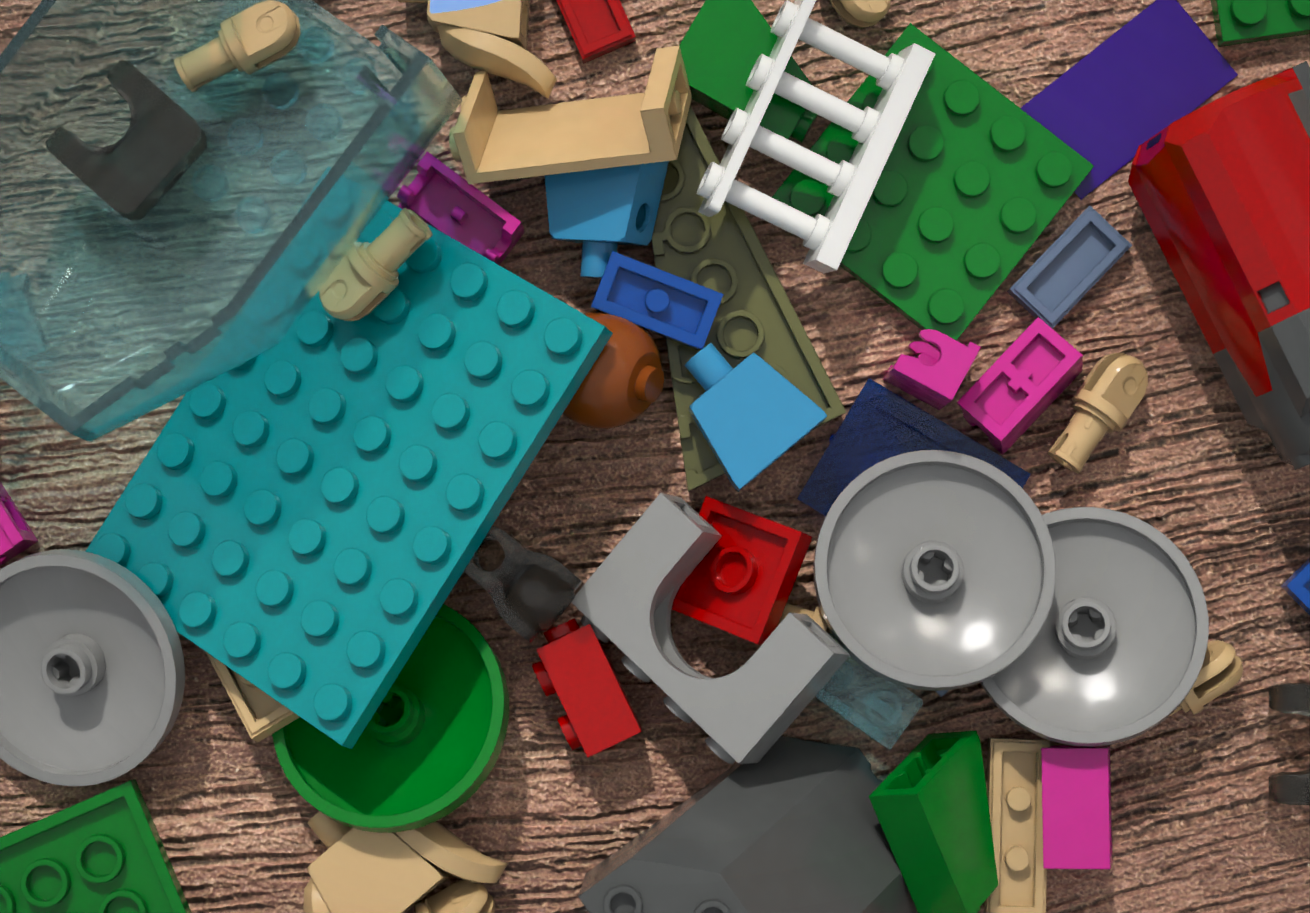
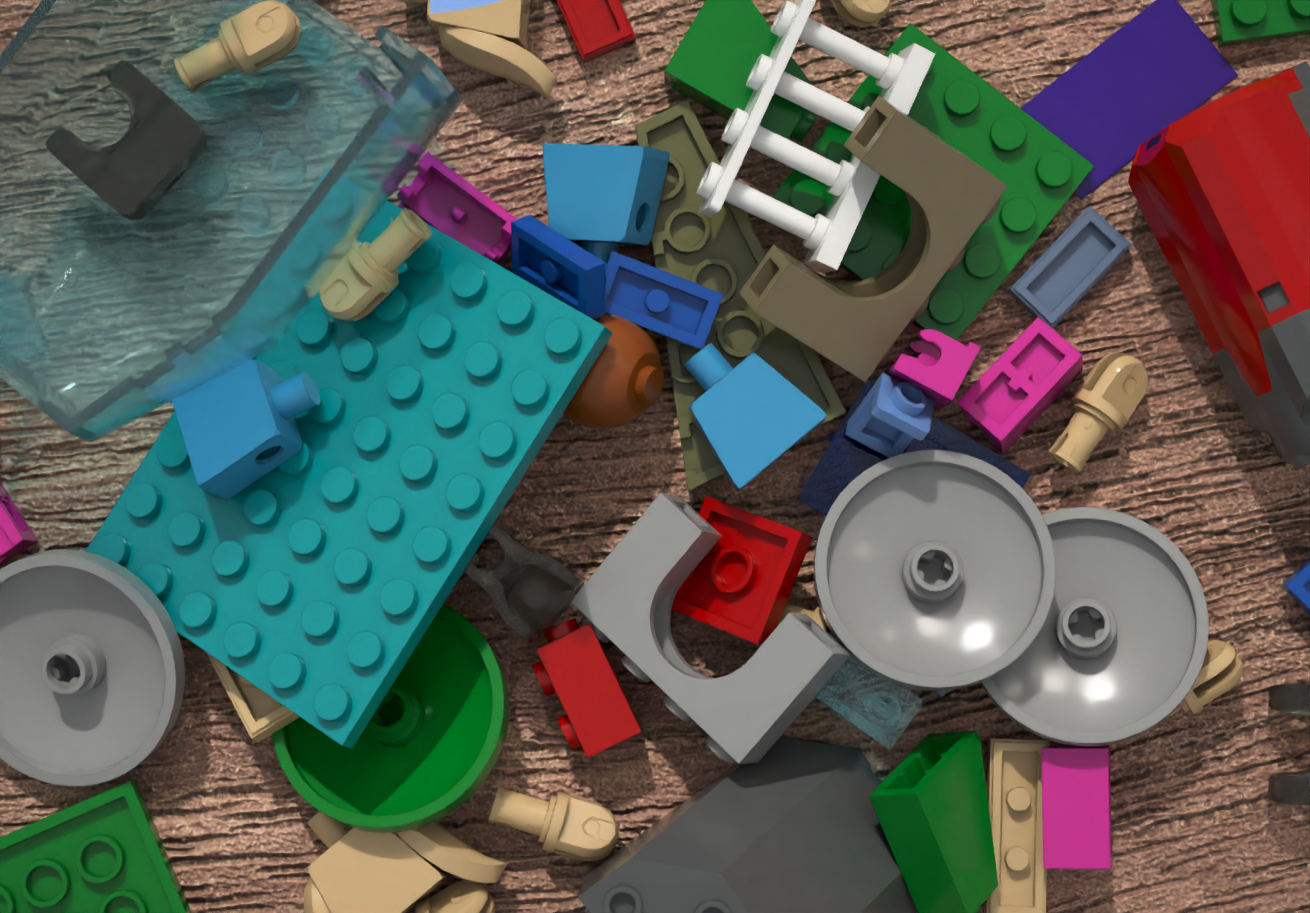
(243, 425): none -> dark azure torso
(558, 266): none -> blue plate
(563, 824): none -> tan arm
(573, 133): tan panel -> none
(862, 319): none -> dark tan arch
(891, 416): none -> medium blue bracket

